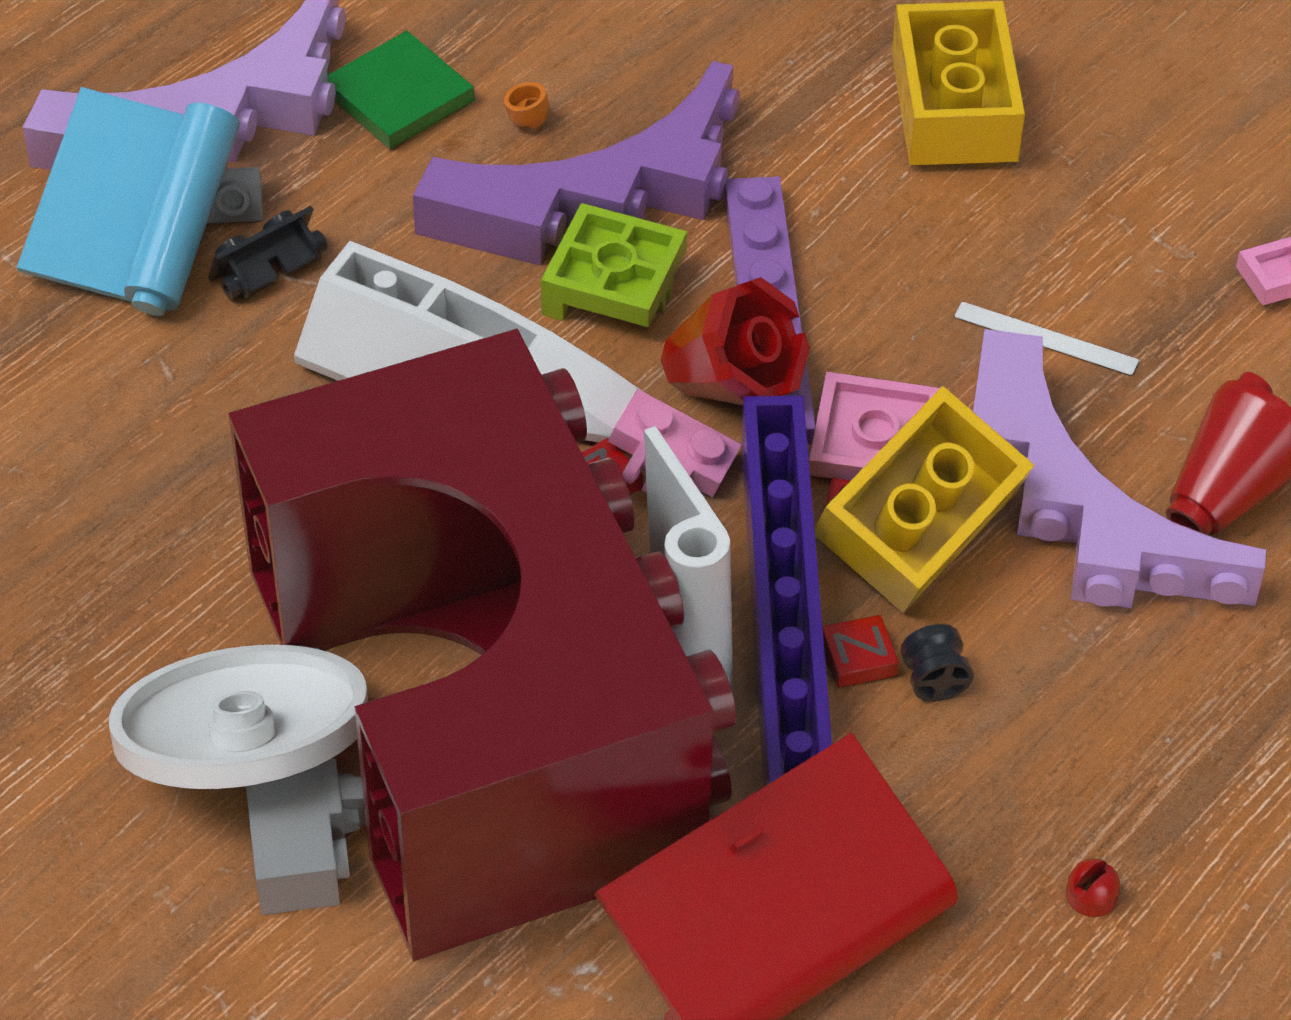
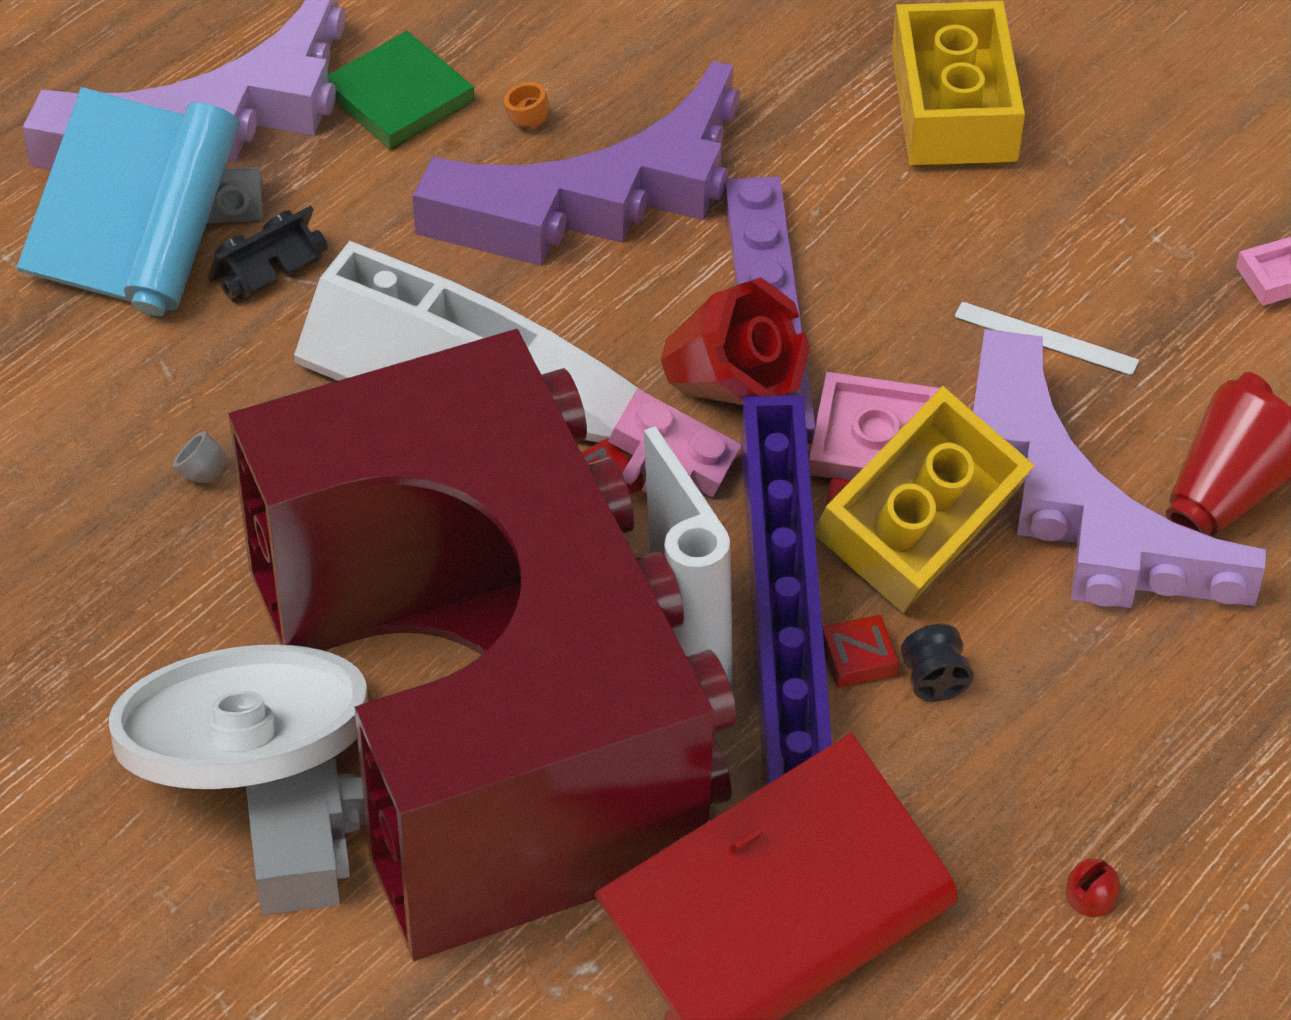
(201, 459): none -> light grey hinge
(613, 266): lime piece -> none

